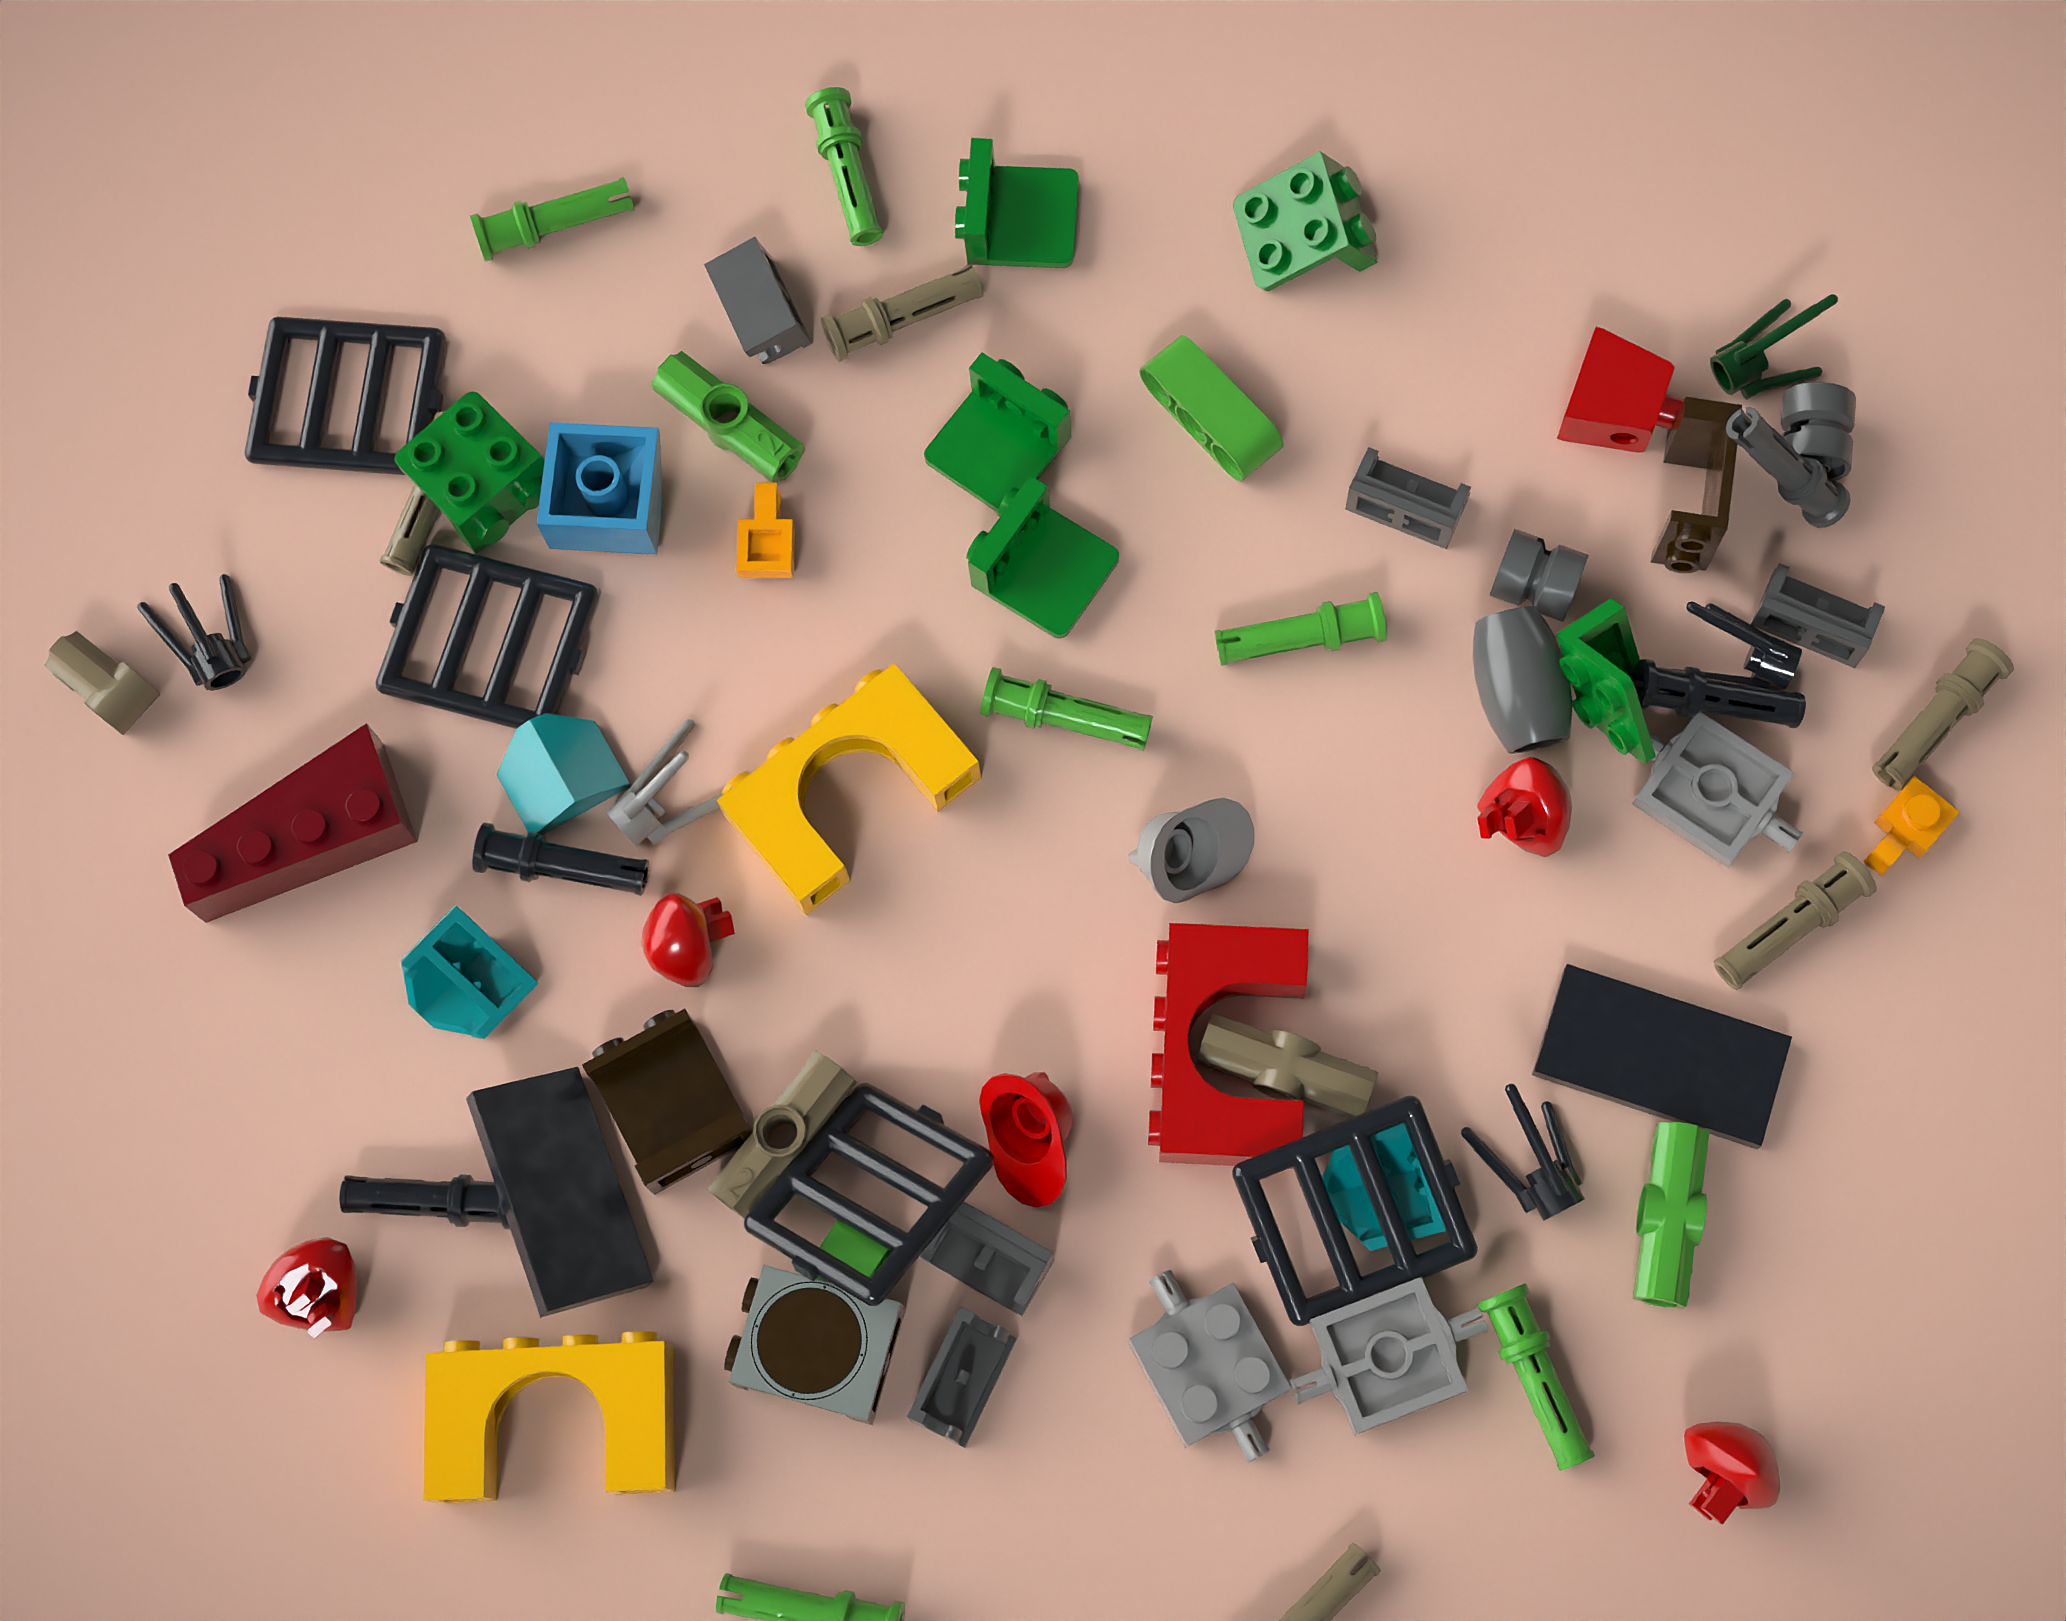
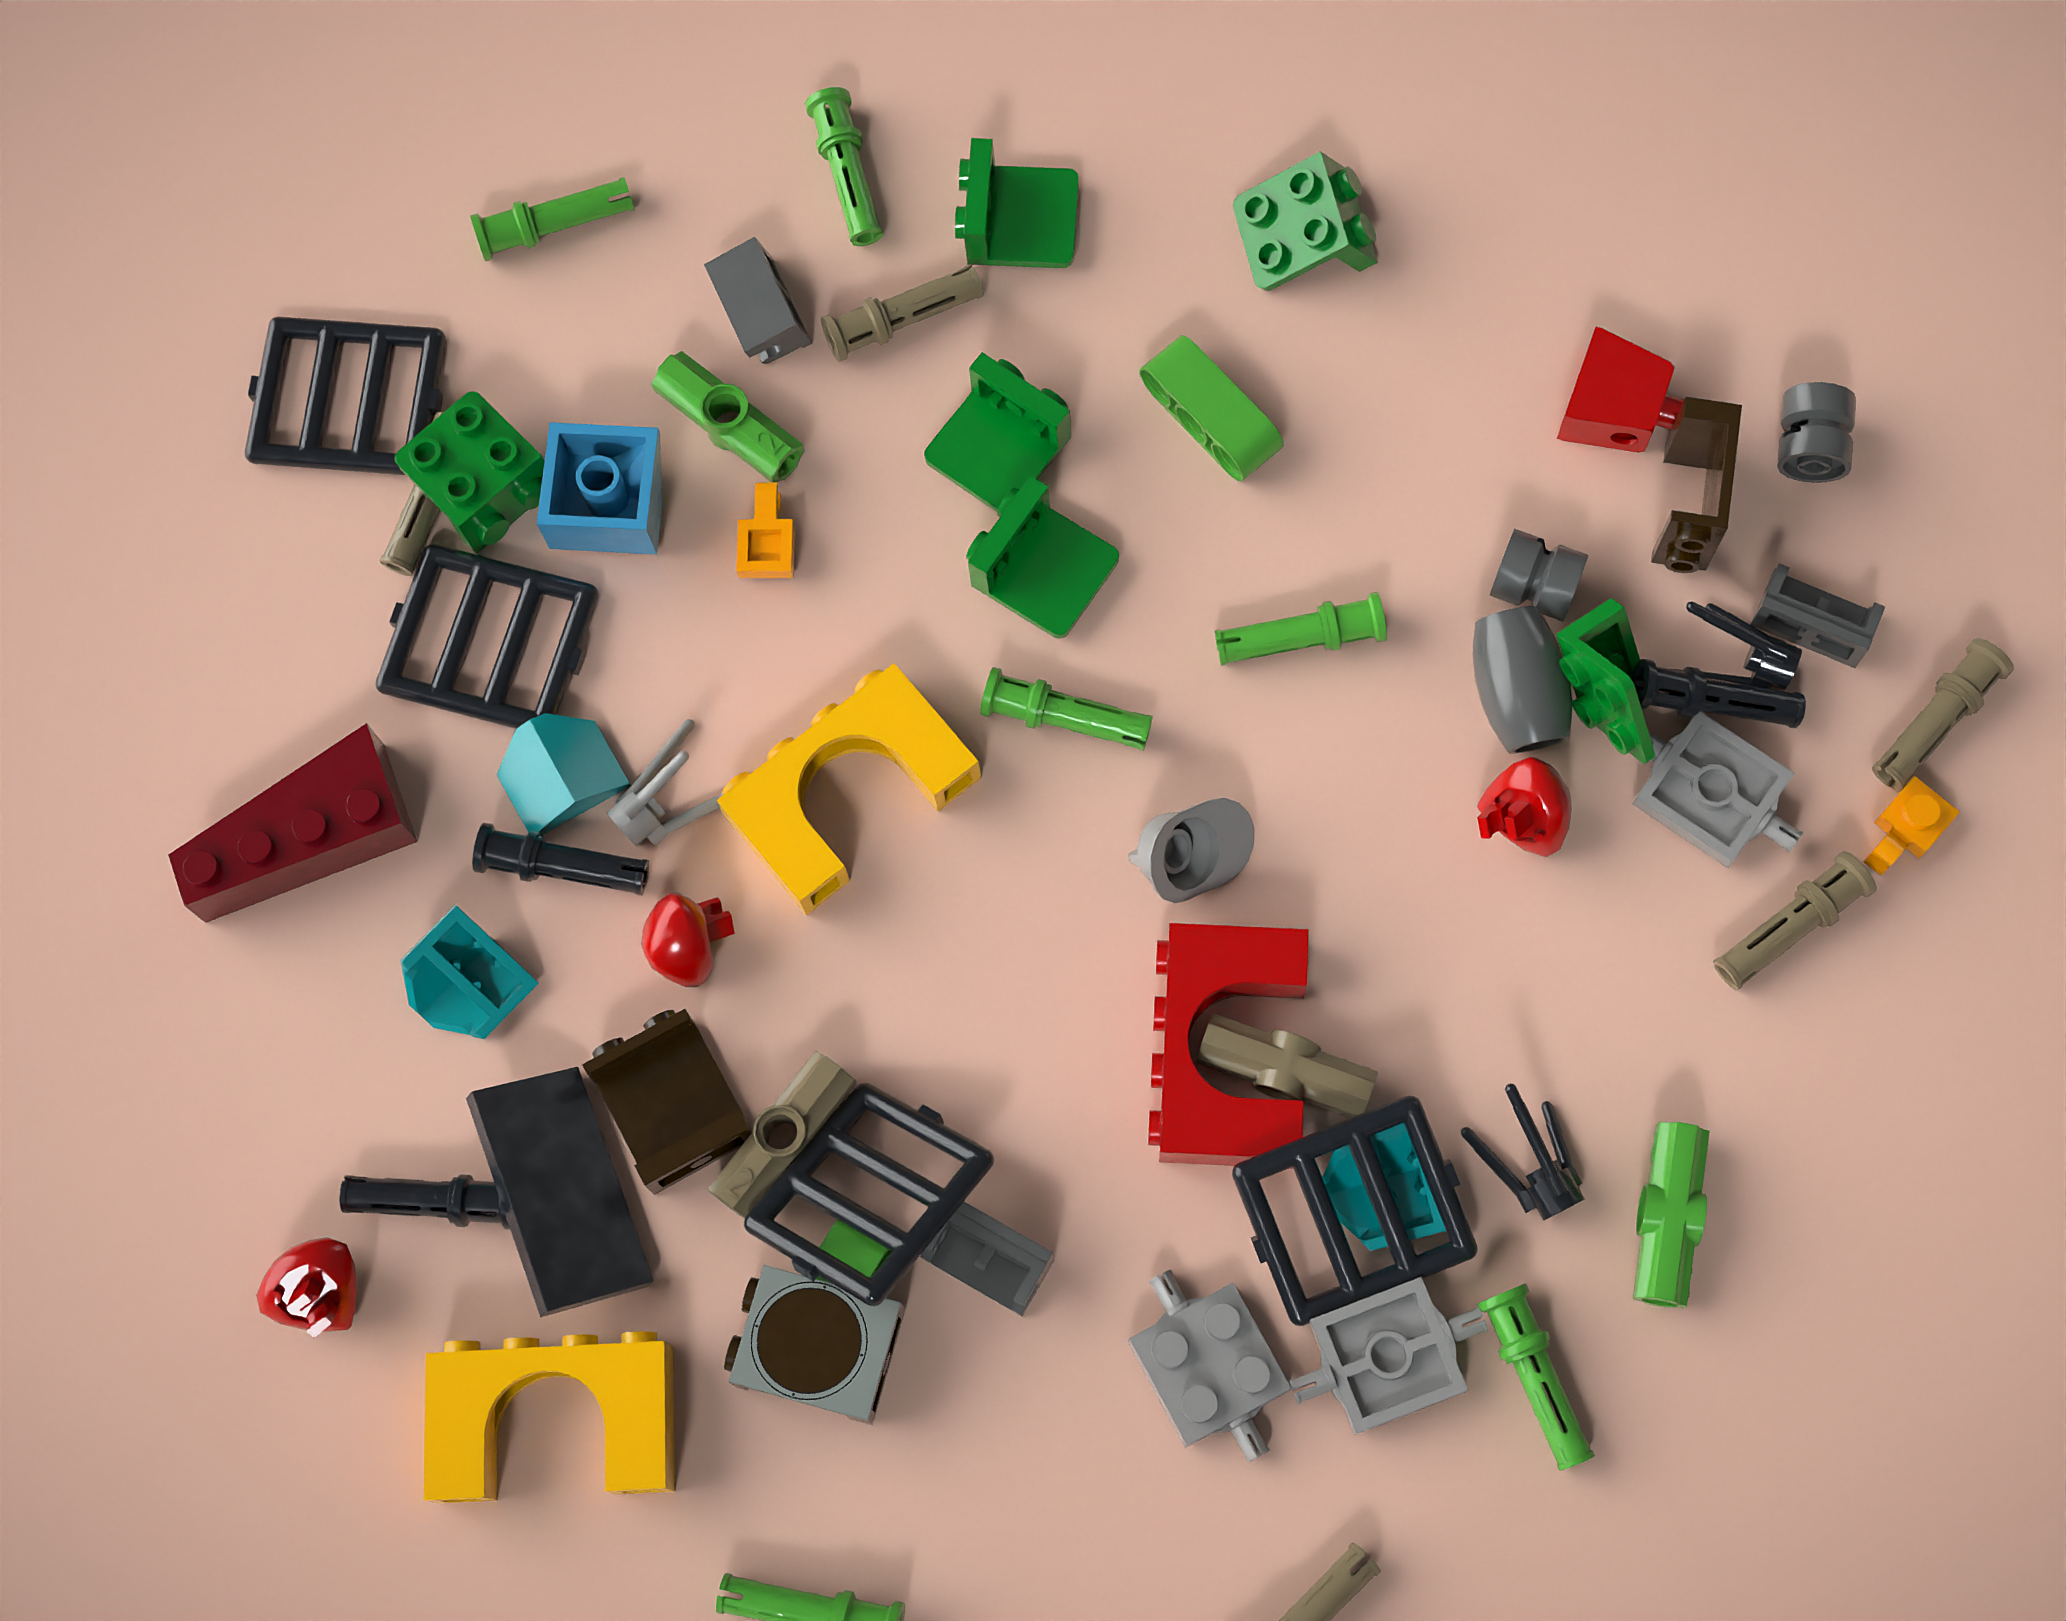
(109, 688): dark tan piece -> none
(215, 659): black plant -> none
(962, 1377): dark grey hinge -> none
(1026, 1135): red piece -> none
(1406, 500): dark grey hinge -> none
(1662, 1056): black tile -> none
(1737, 1468): red piece -> none
(1742, 361): dark green plant -> none
(1799, 478): dark grey pin -> none

